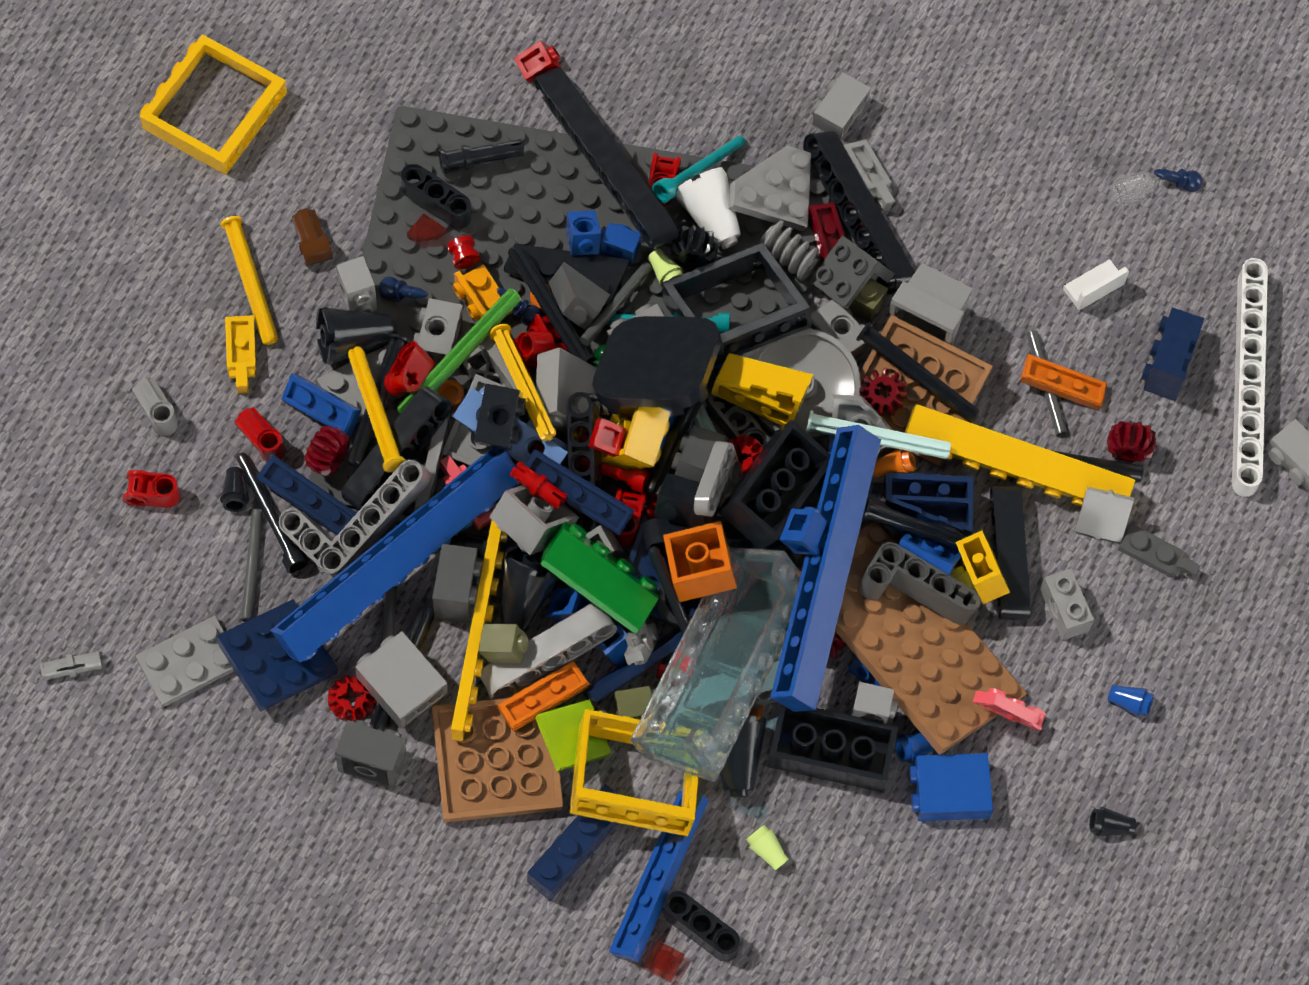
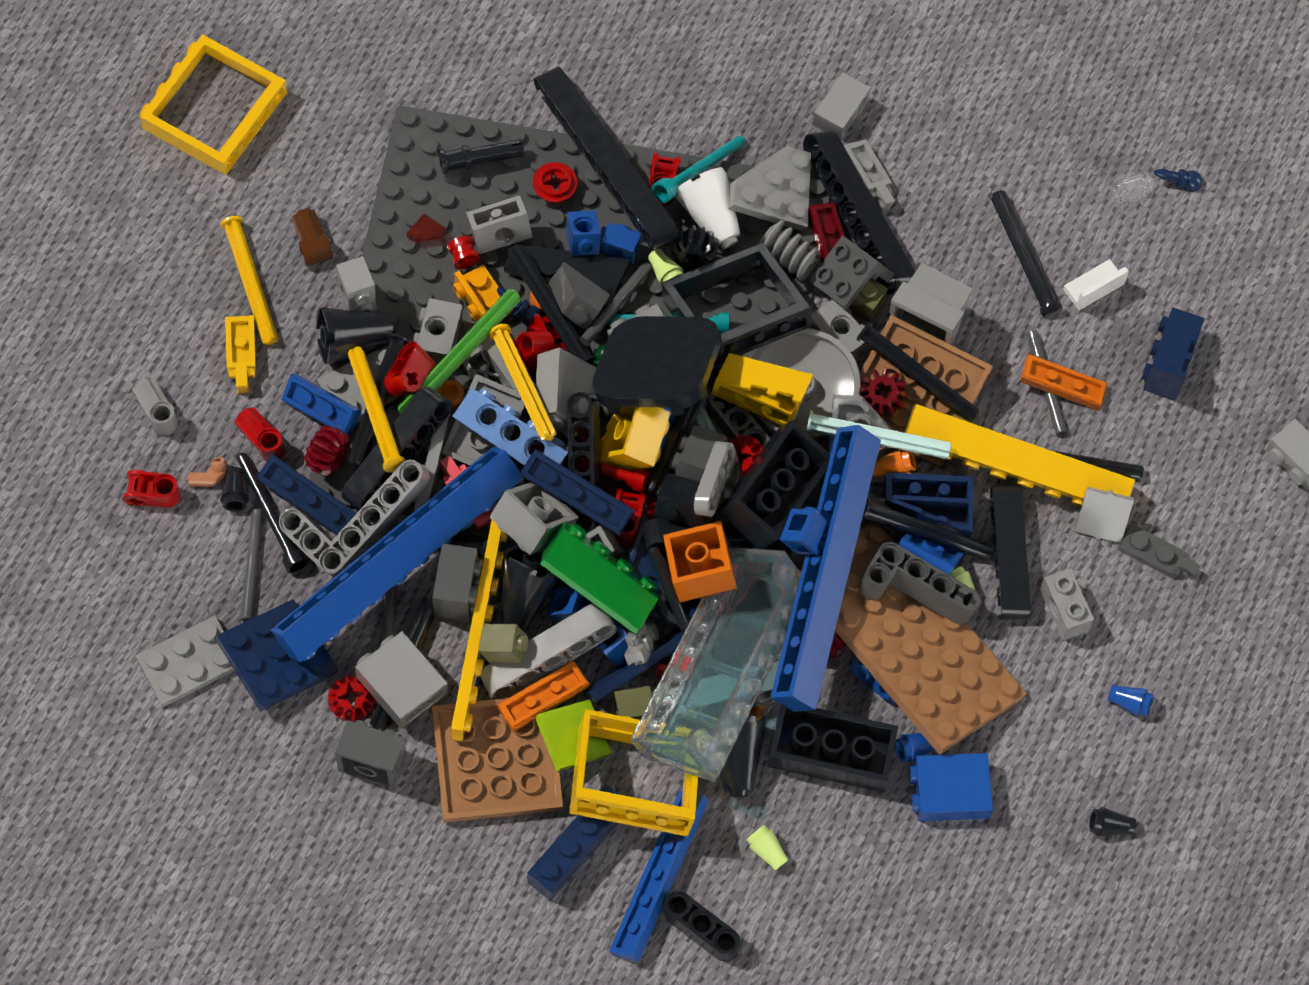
(71, 665): light grey pin -> none
(211, 477): none -> nougat arm
(392, 288): dark blue bar -> none
(440, 207): black beam -> none
(494, 400): black brick -> none
(499, 224): none -> light grey brick
(537, 60): bracket -> none
(538, 485): red pin -> none
(563, 175): none -> red gear
(607, 437): red plate -> none
(664, 961): clear red plate -> none
(874, 703): light grey brick -> none
(982, 567): yellow brick -> none
(1010, 708): coral hinge -> none
(1025, 253): none -> black axle
(1131, 441): dark red gear -> none
(1250, 388): white beam -> none

